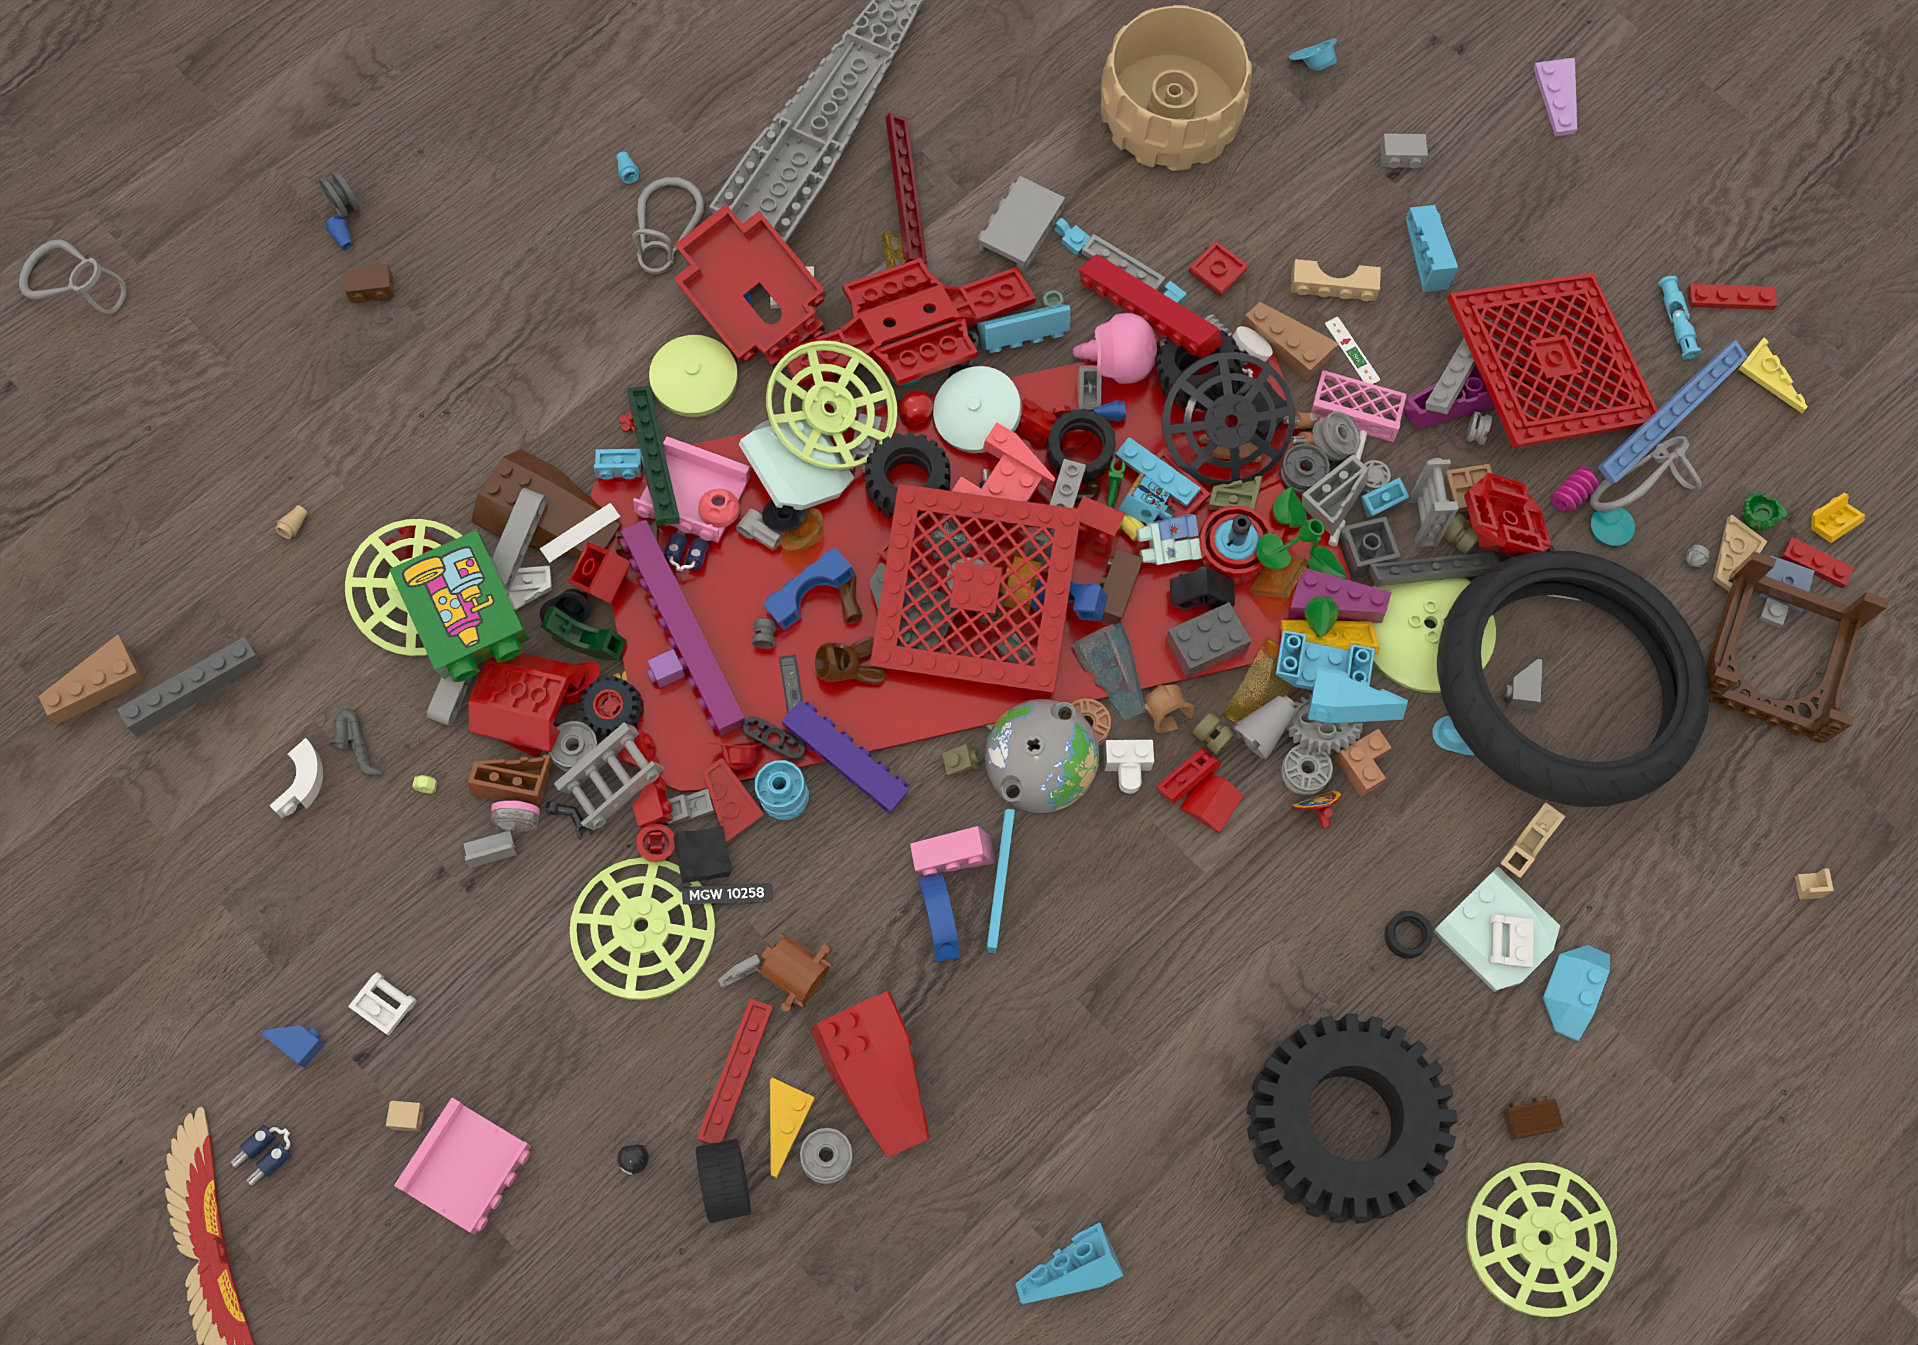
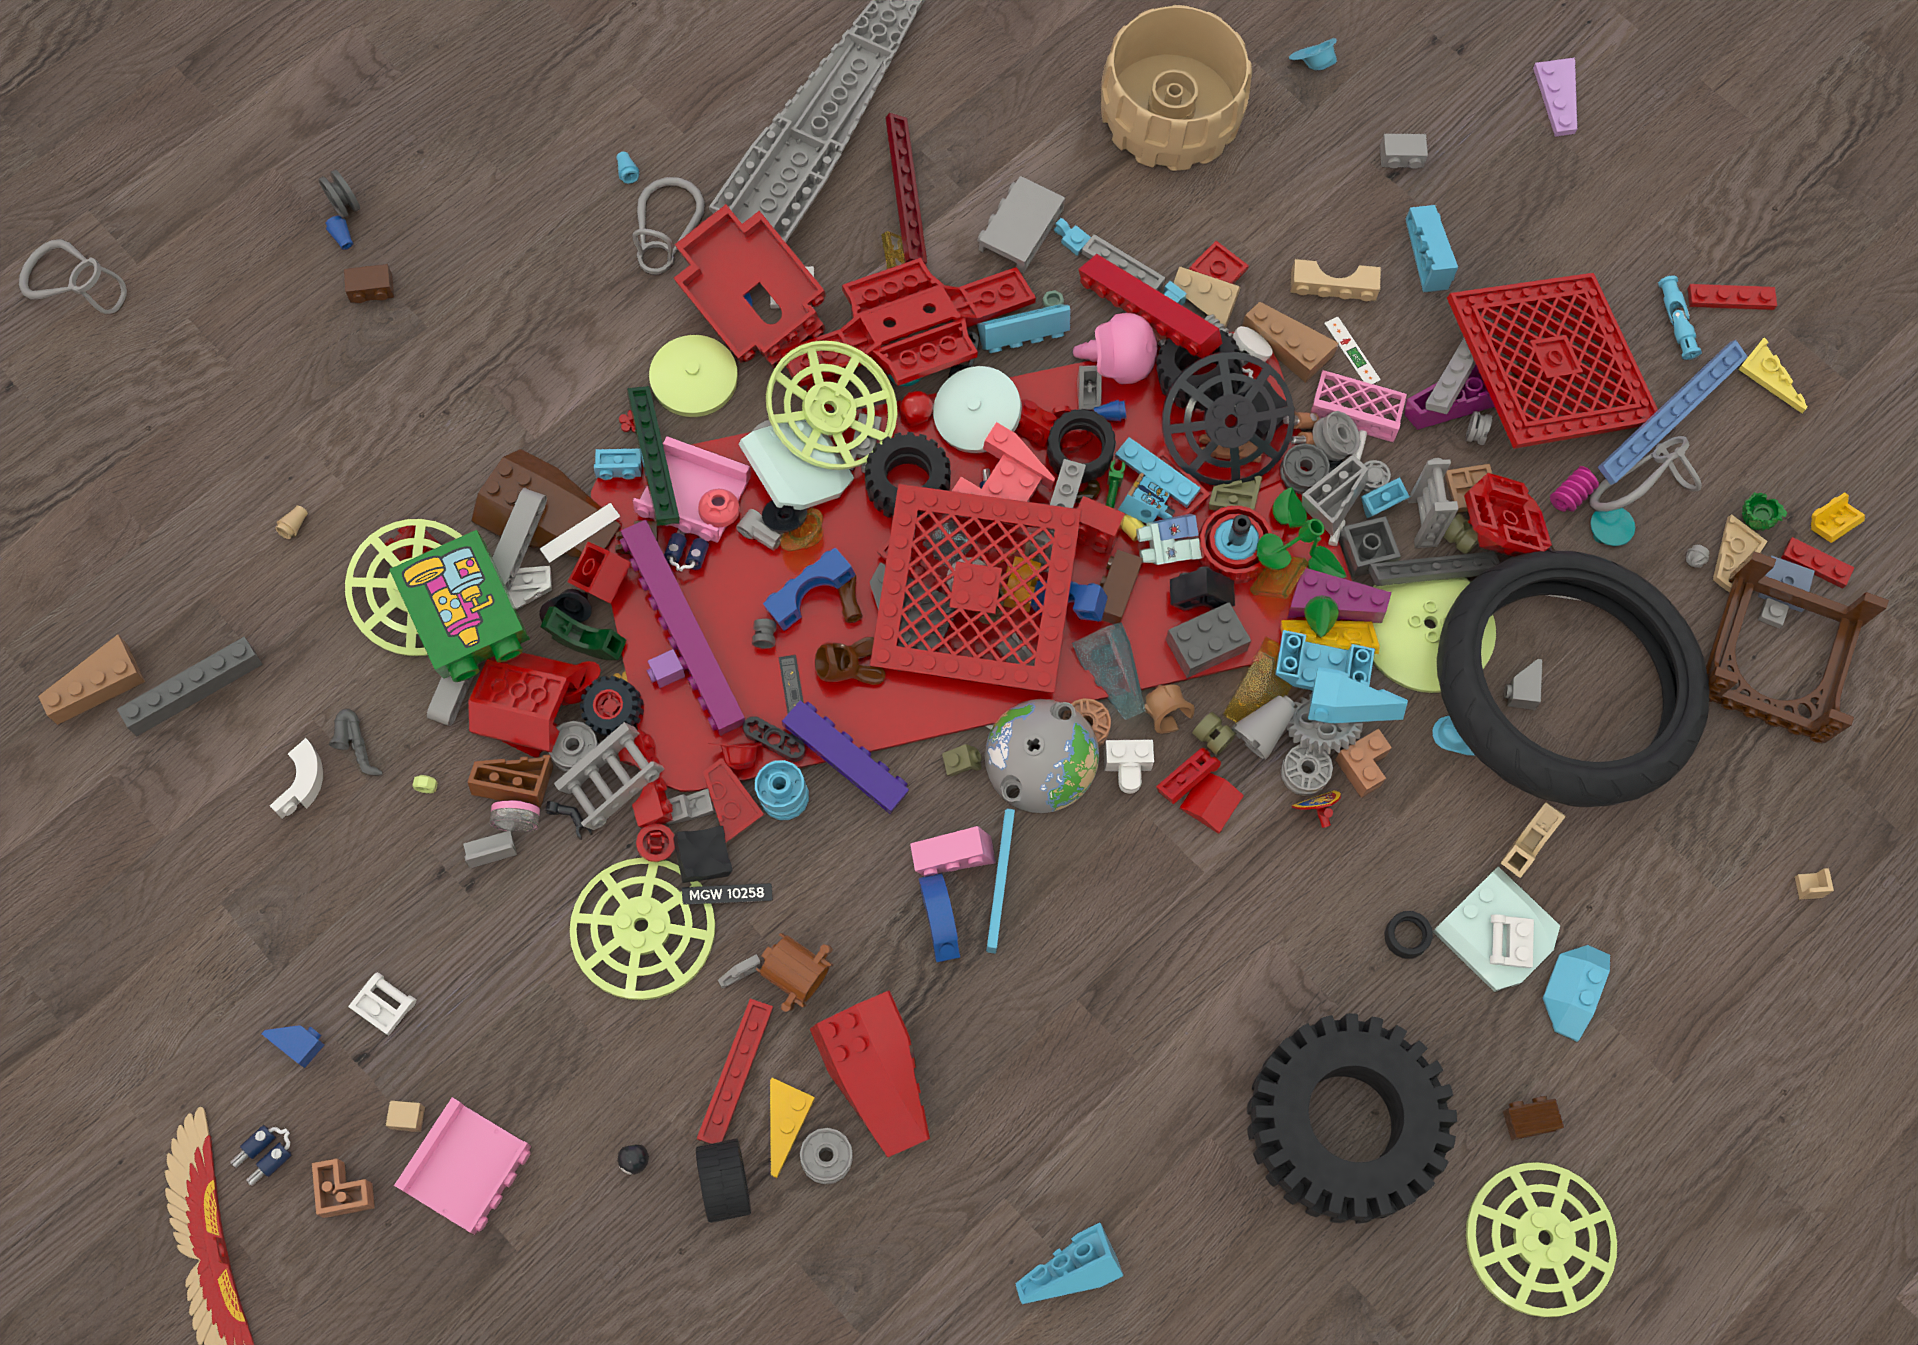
(336, 1196): none -> nougat brick
(1208, 293): none -> tan wing

